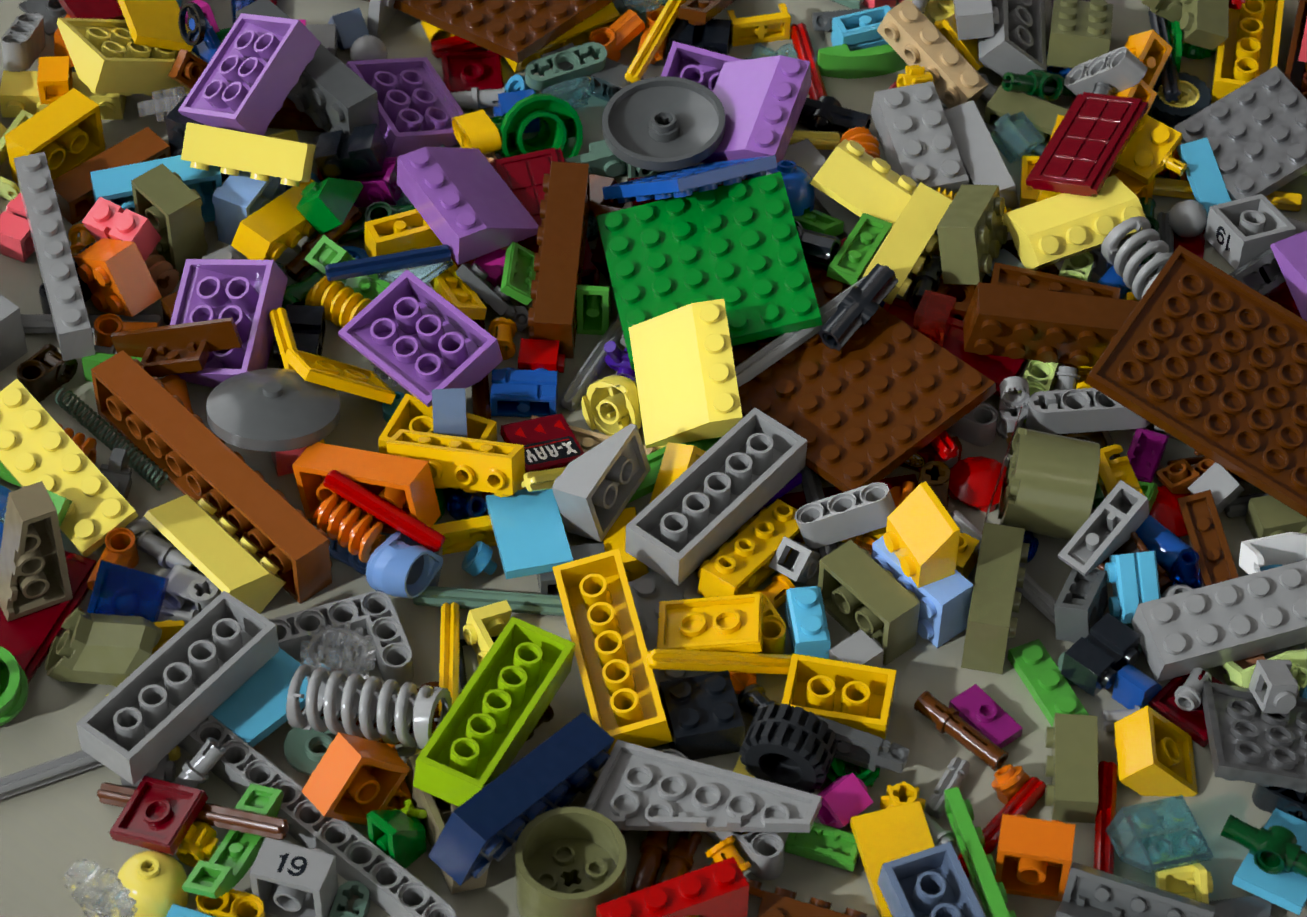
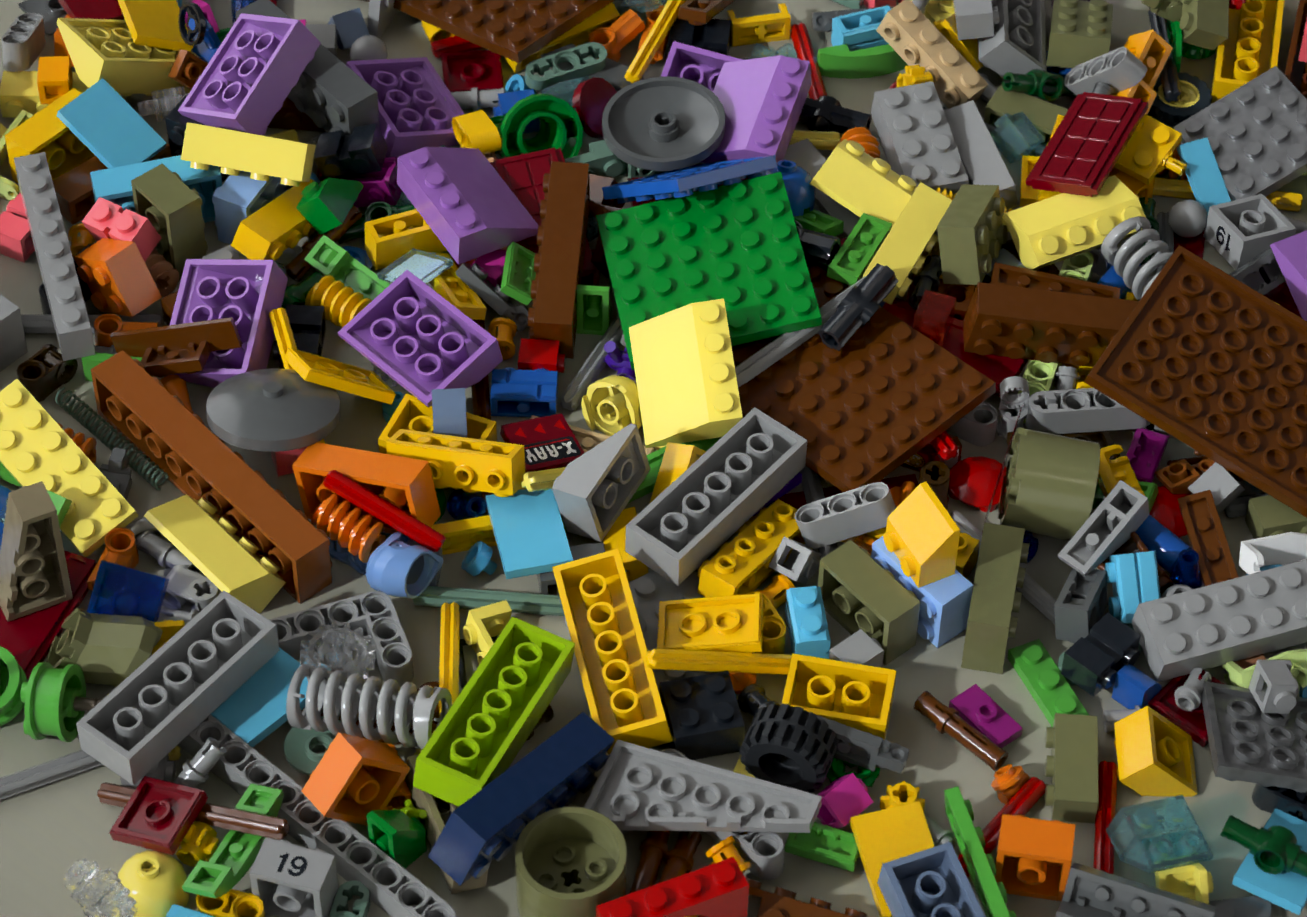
(55, 701): none -> bright green wheel
(110, 127): none -> medium azure tile
(388, 262): dark blue axle -> none
(590, 101): none -> dark red tile
(951, 778): light grey axle -> none

